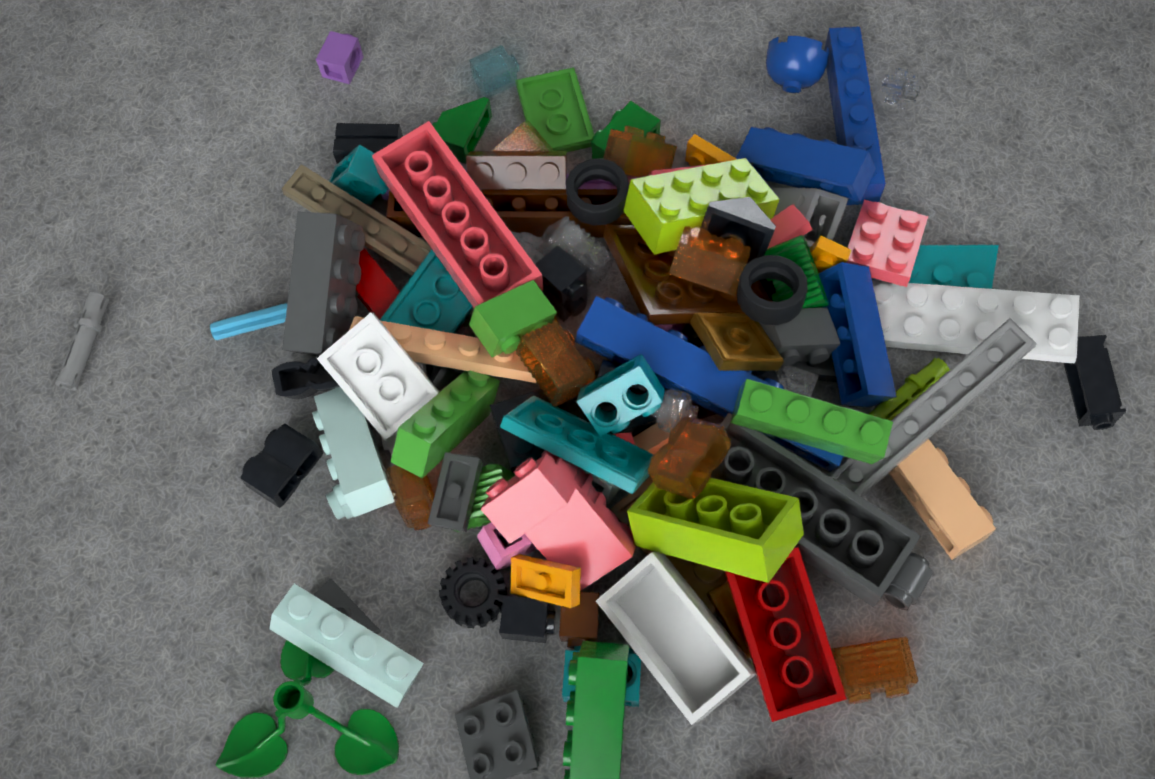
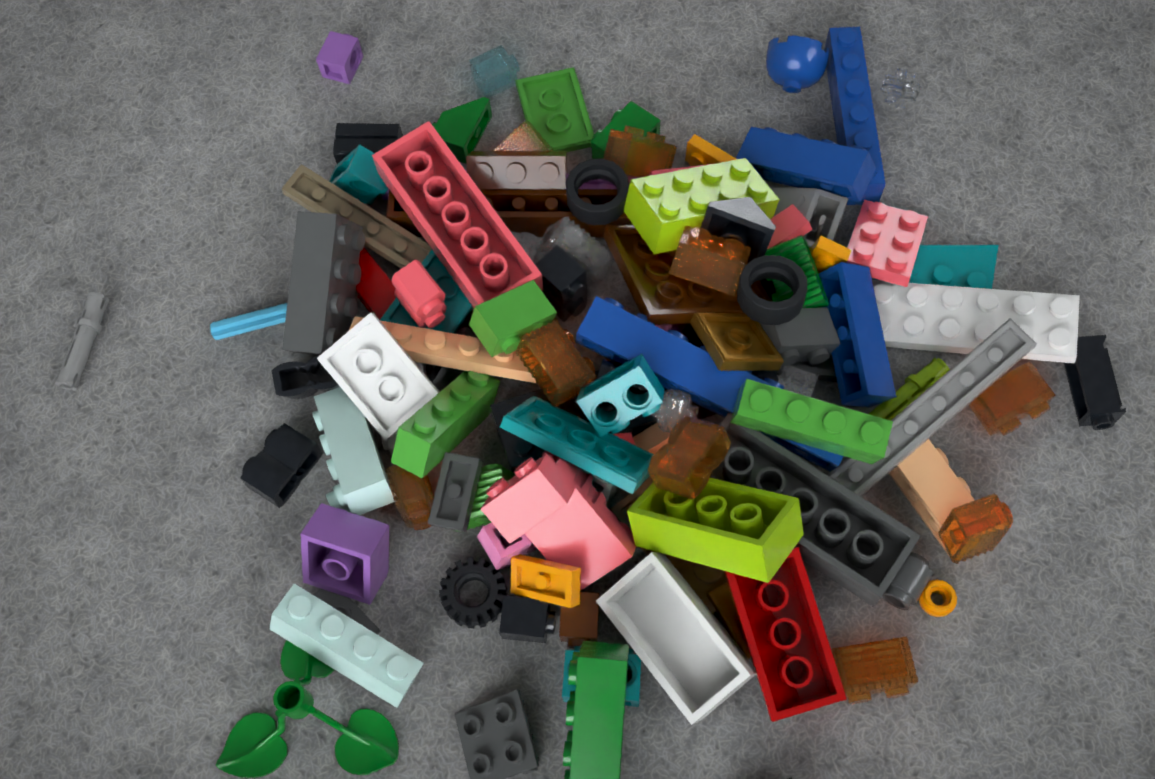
(345, 553): none -> medium lavender brick
(419, 295): none -> coral brick
(946, 591): none -> light orange plate
(975, 528): none -> clear orange brick
(1012, 399): none -> clear orange brick

